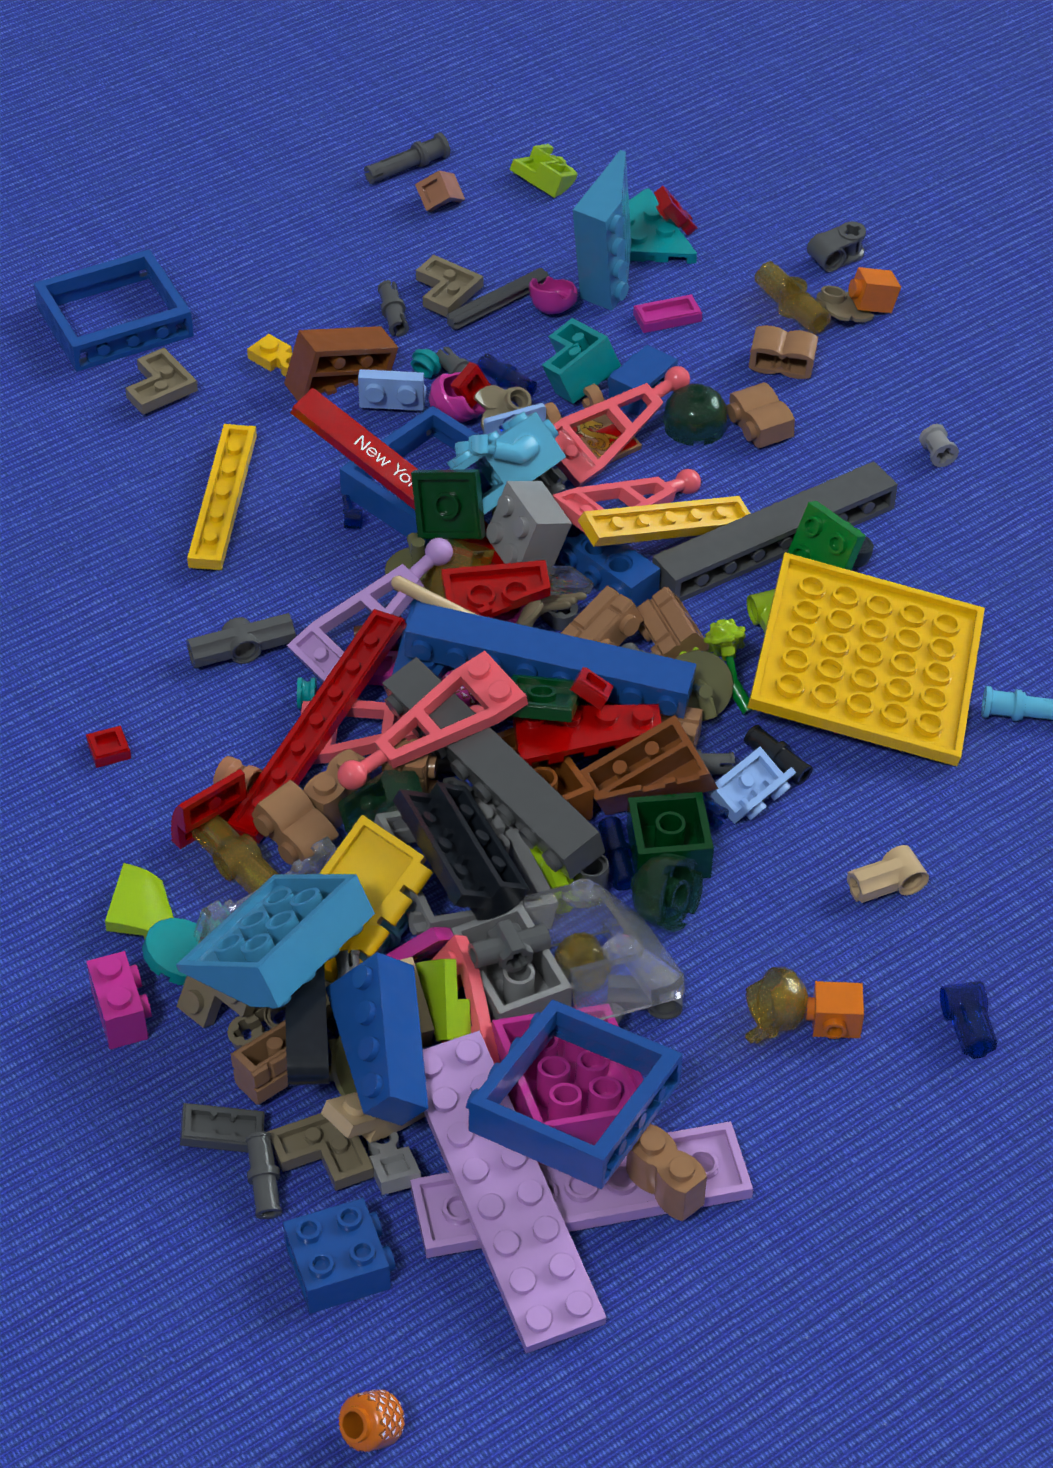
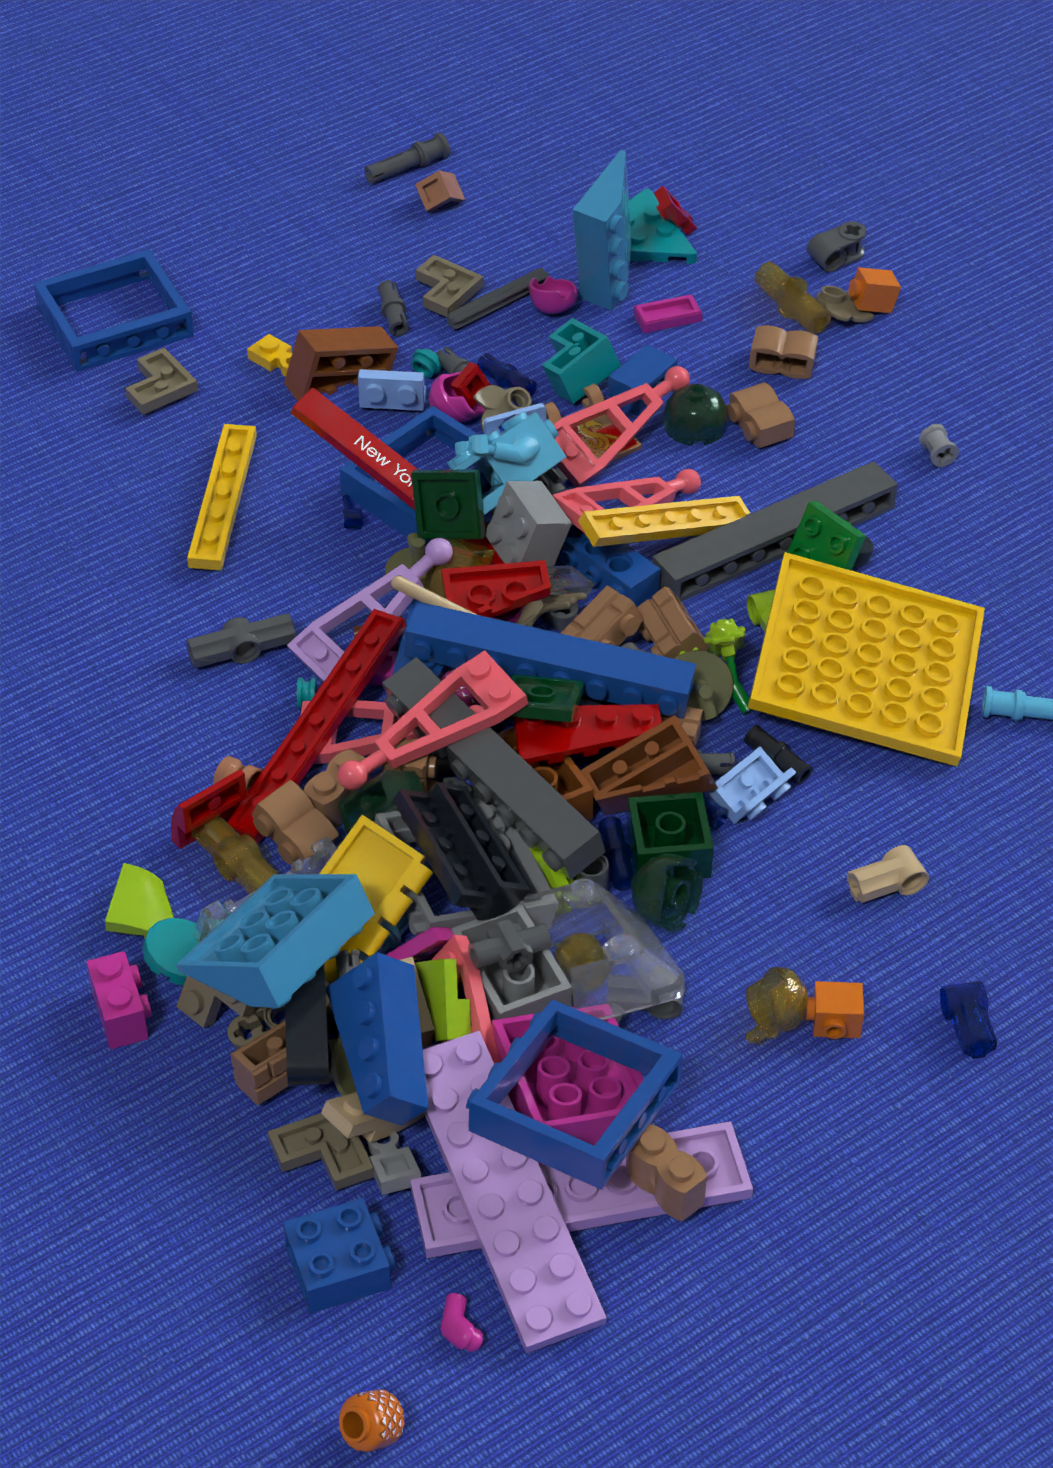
(108, 746): red tile -> none
(218, 1126): dark grey plate -> none
(263, 1175): dark grey pin -> none
(456, 1327): none -> dark pink arm
(545, 170): lime slope -> none
(592, 688): red tile -> none

